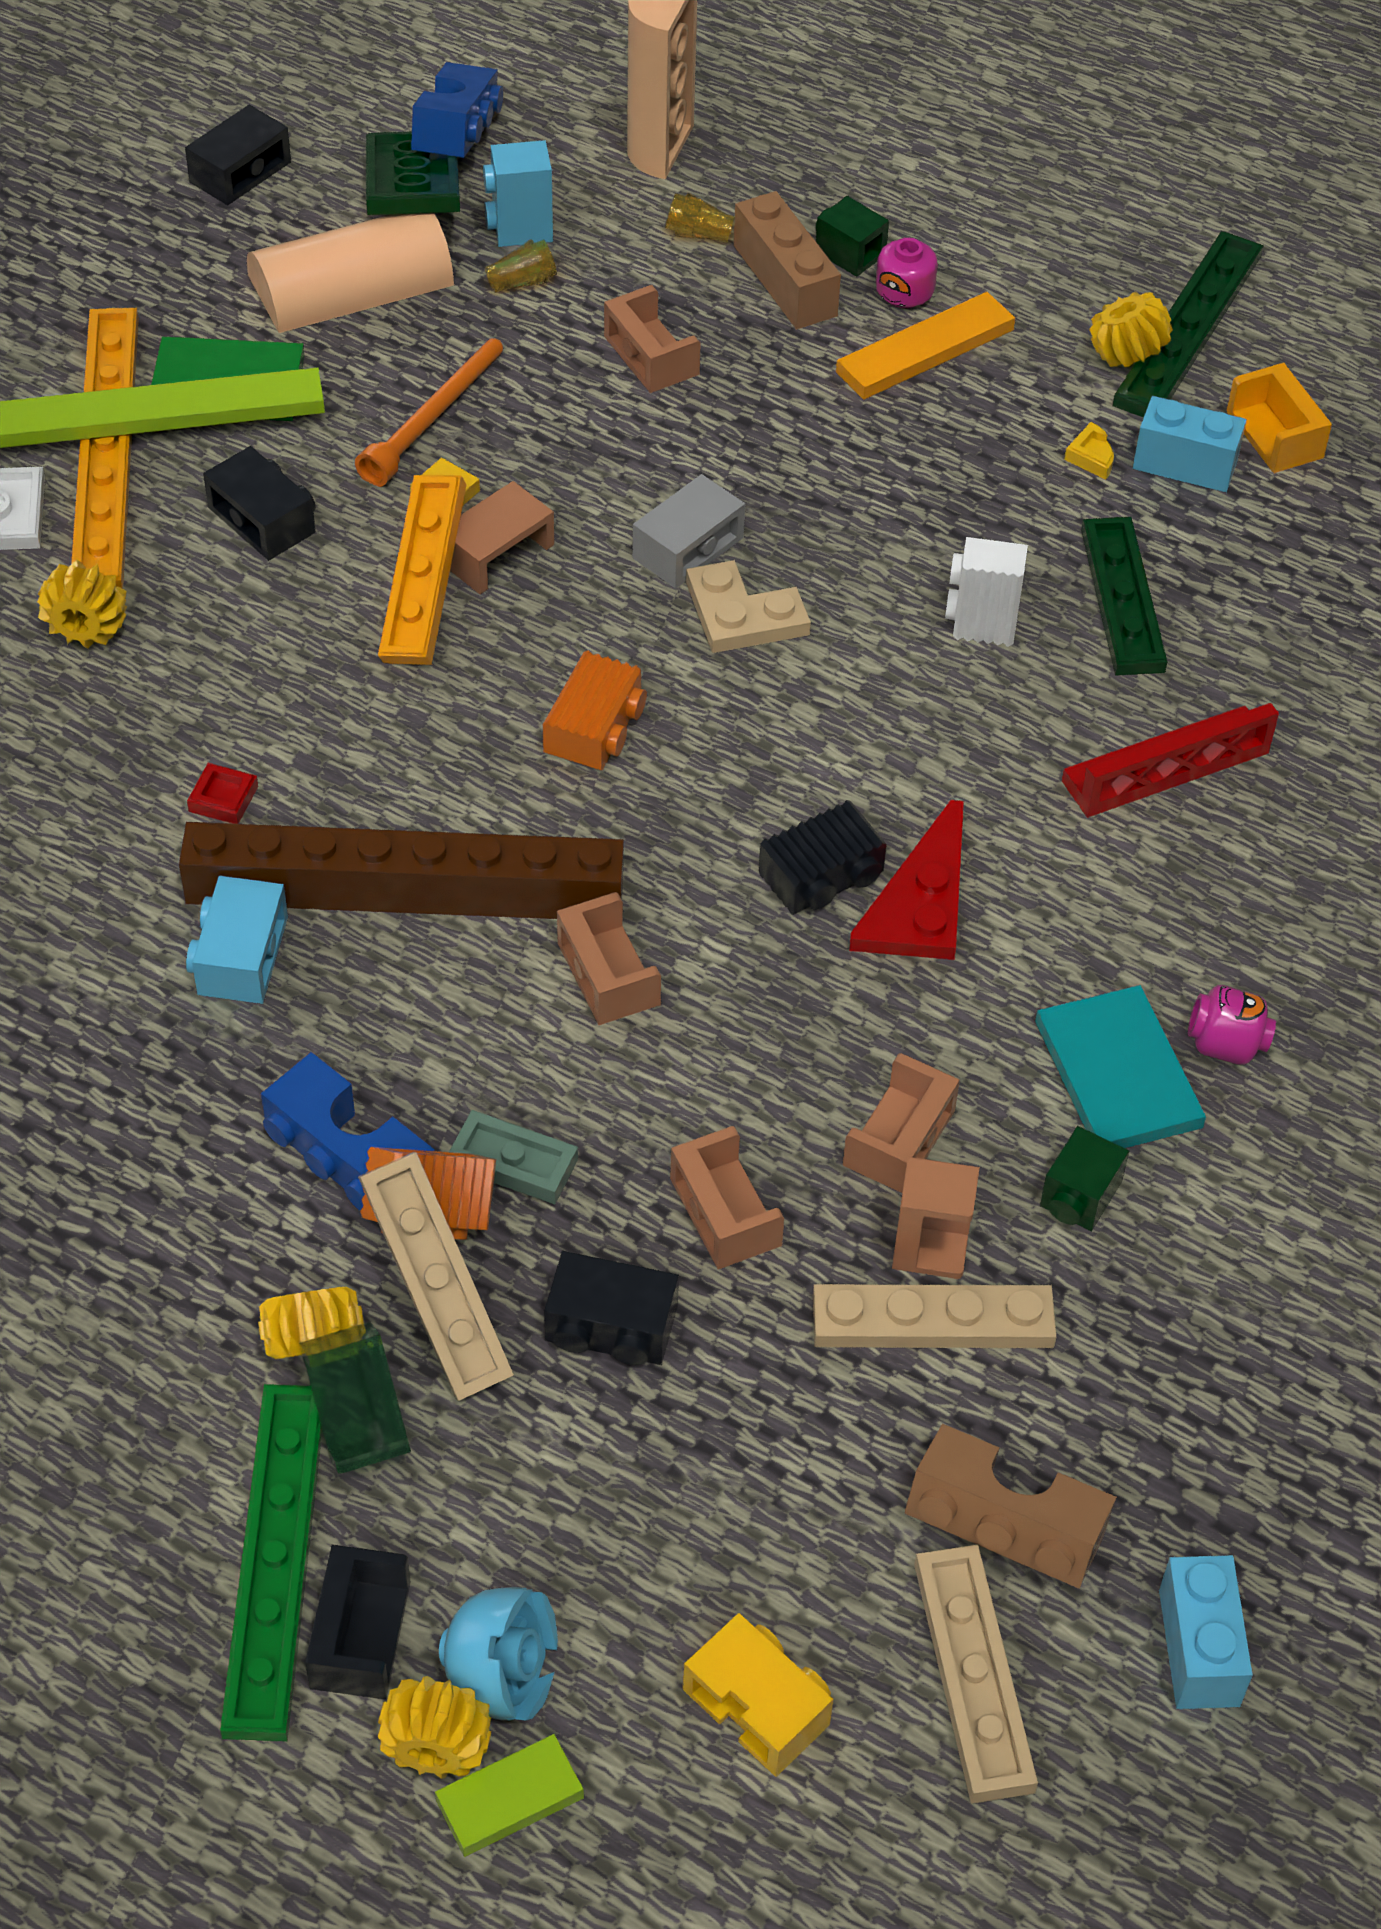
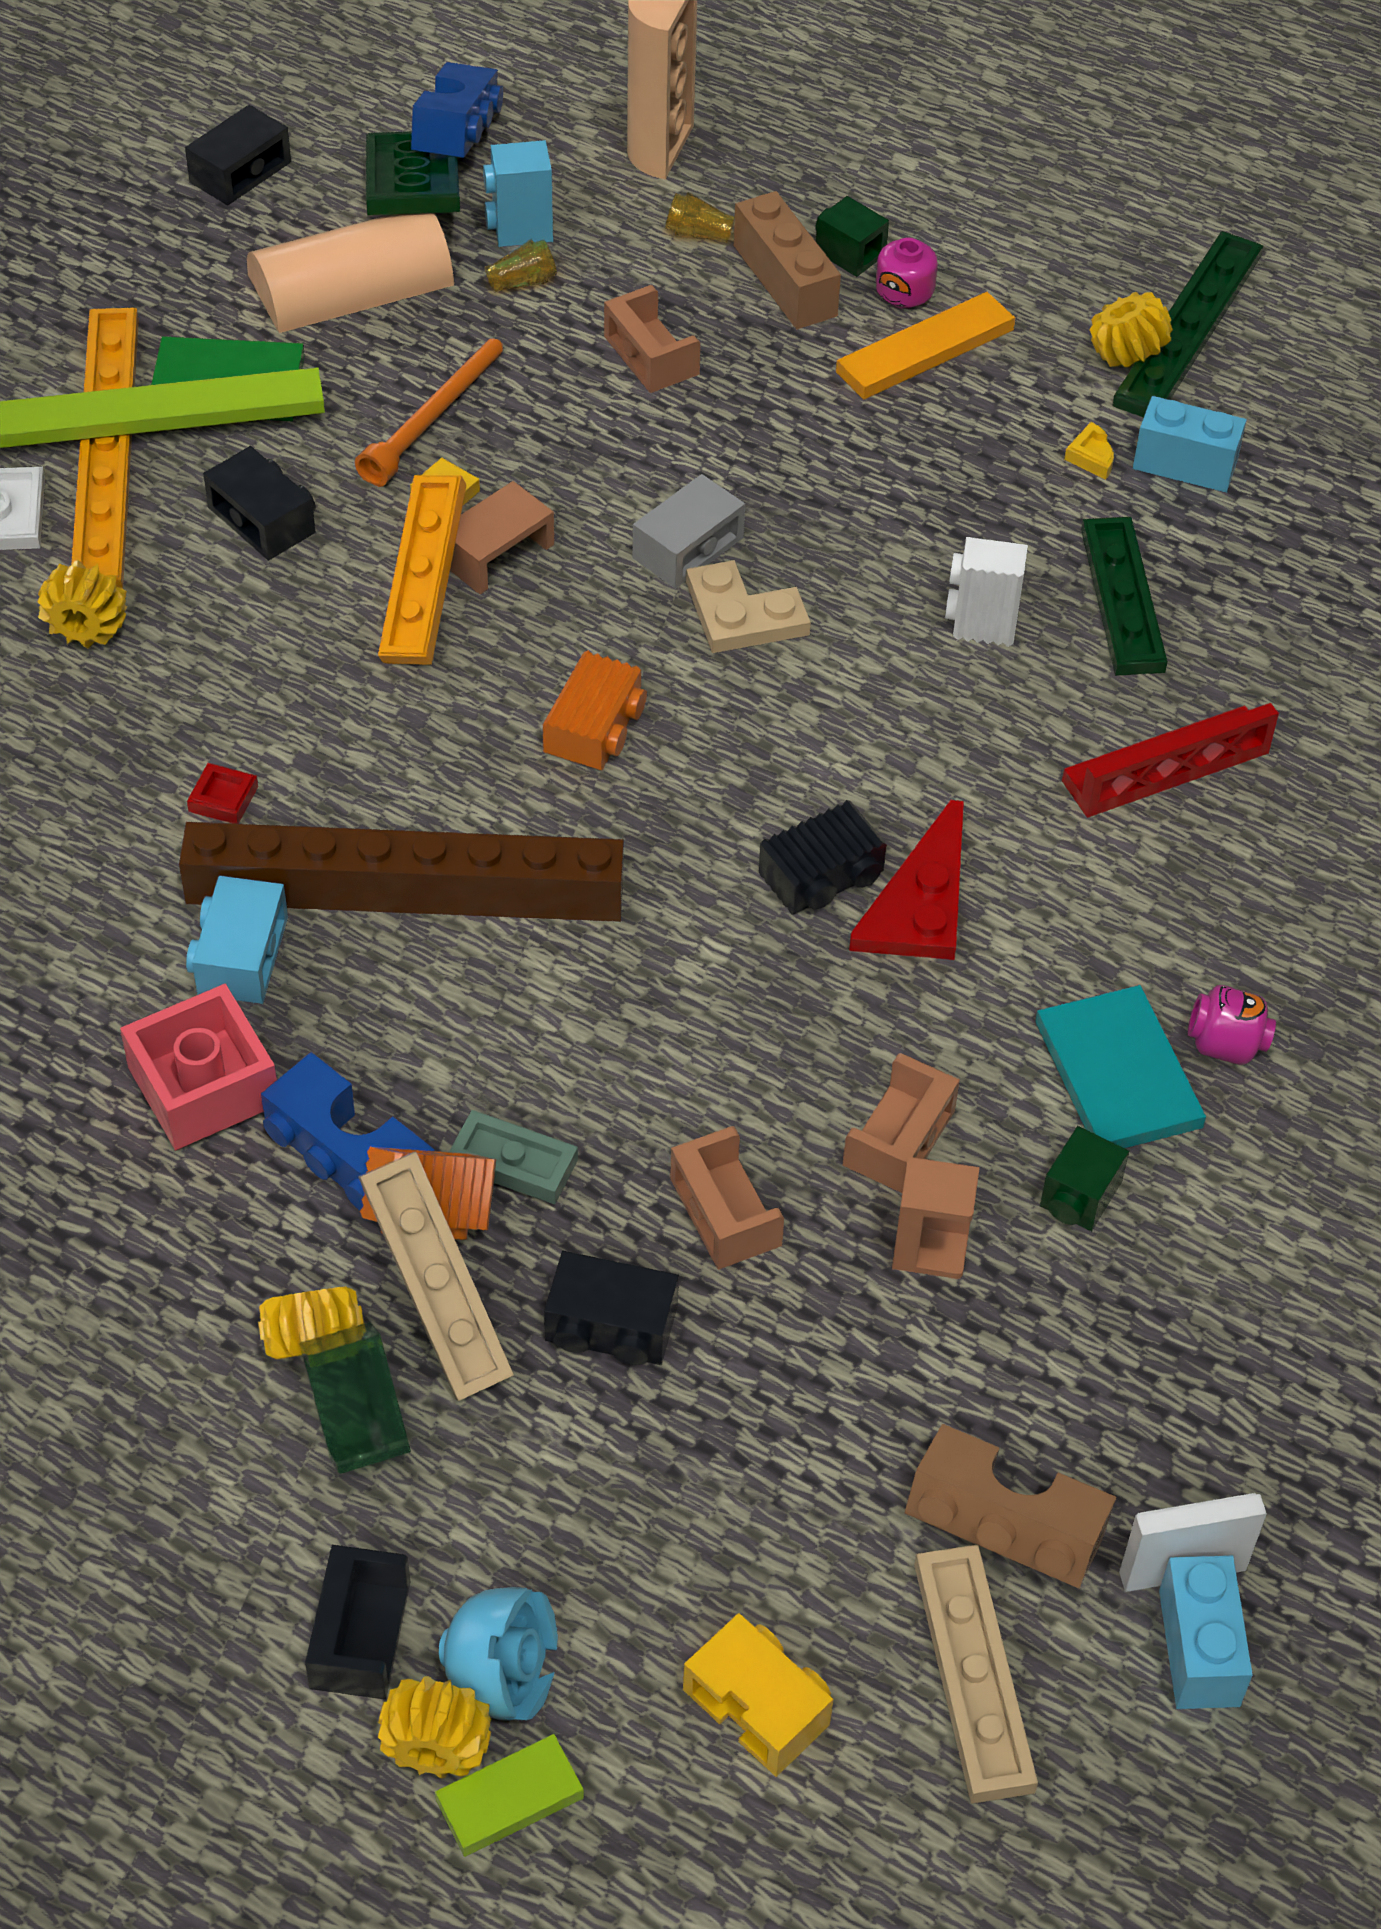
(199, 1065): none -> coral brick
(273, 1567): green tile -> none
(605, 959): nougat panel -> none
(934, 1316): tan plate -> none
(1191, 1530): none -> white tile
(1280, 417): light orange panel -> none

